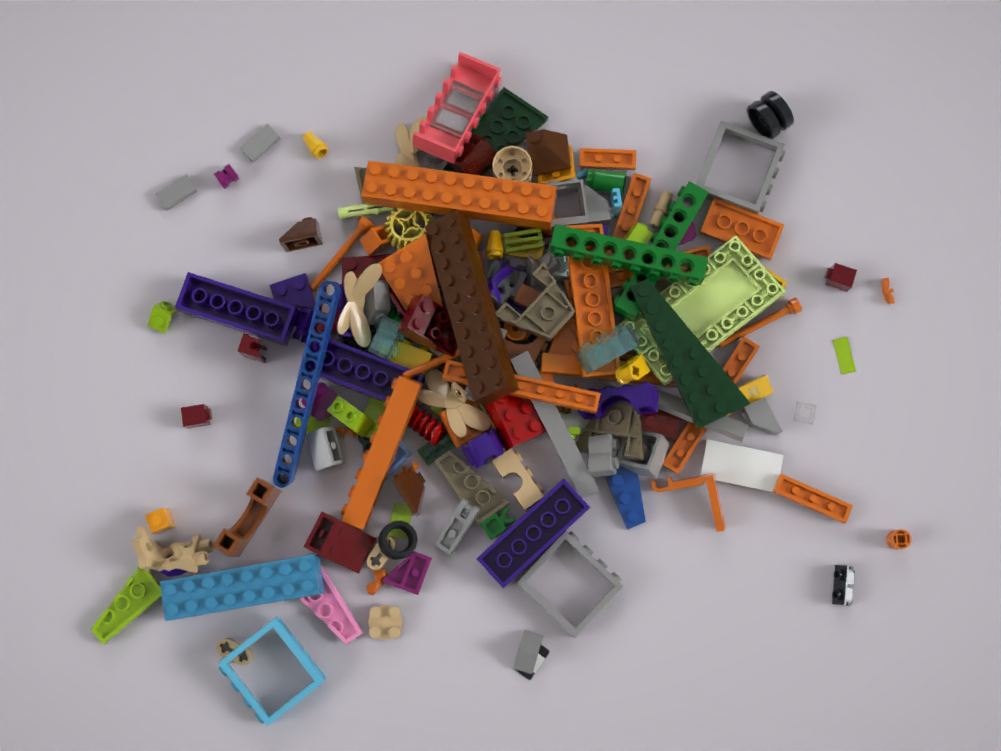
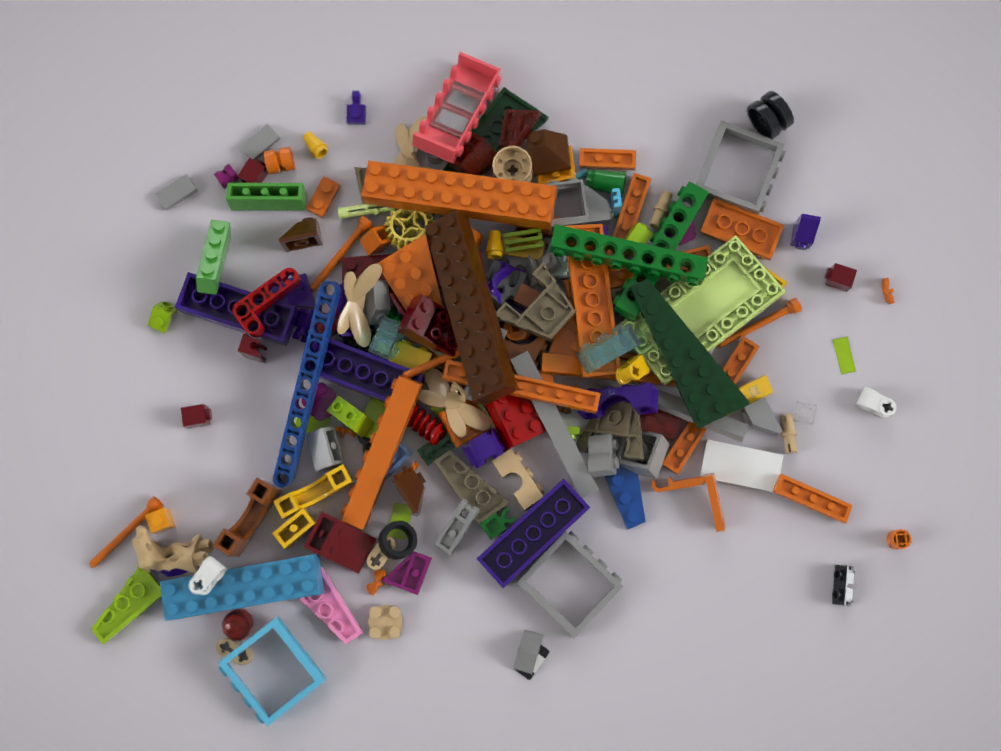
(153, 505): none -> orange piece
(209, 574): none -> white piece
(213, 257): none -> bright green brick
(237, 624): none -> clear red hair
(253, 171): none -> dark red brick
(266, 196): none -> bright green brick
(268, 300): none -> red beam
(279, 160): none -> orange wheel
(294, 528): none -> yellow brick
(314, 493): none -> yellow arch
(323, 197): none -> orange plate
(356, 111): none -> dark purple plate
(517, 126): none -> clear red wing
(789, 433): none -> tan pin
(805, 231): none -> dark purple slope
(873, 401): none -> white piece

